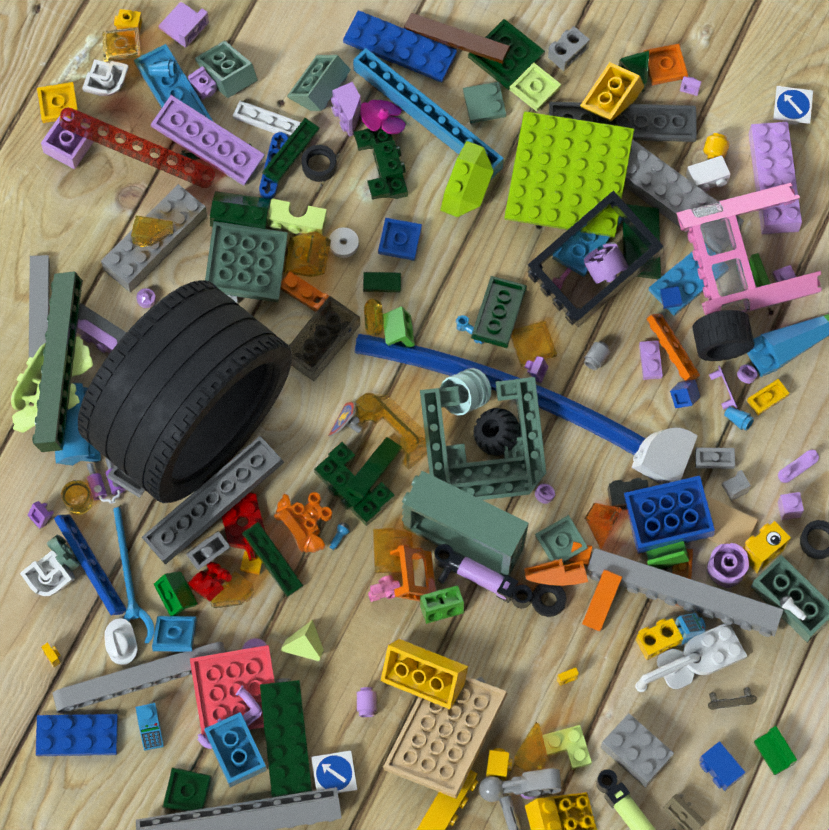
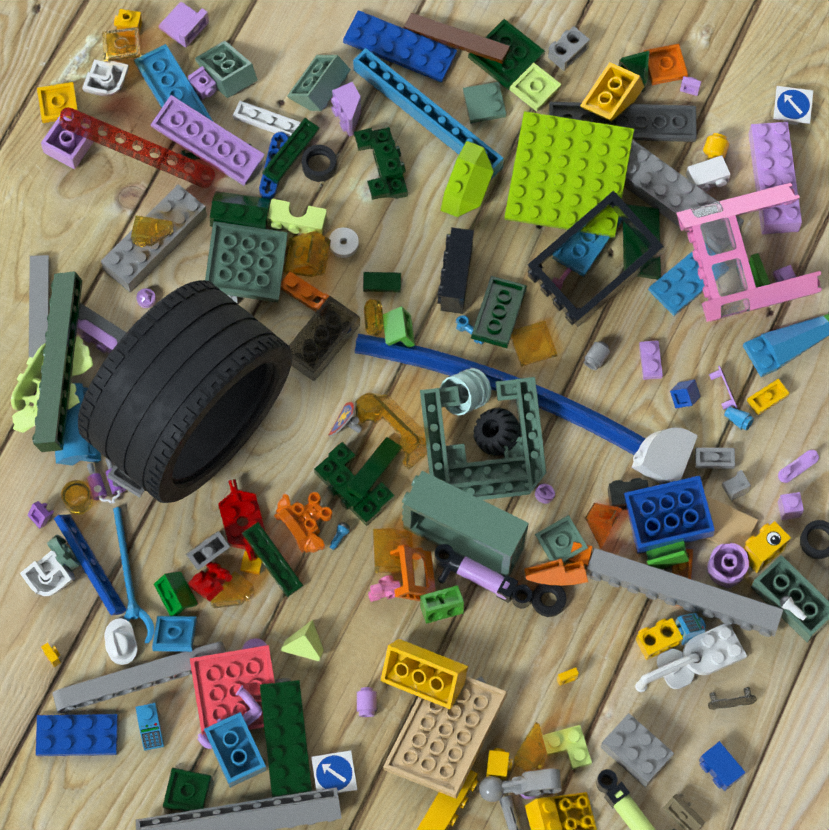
(163, 69): dark azure cone -> none
(212, 500): dark grey plate -> none
(377, 114): dark pink piece -> none
(400, 239): blue plate -> none
(455, 270): none -> black brick
(537, 369): medium lavender tile -> none
(602, 600): orange tile -> none
(605, 263): lavender brick -> none
(671, 297): blue tile -> none
(673, 347): orange plate -> none
(723, 335): black tyre -> none
(747, 374): lavender tile -> none
(775, 751): green panel -> none

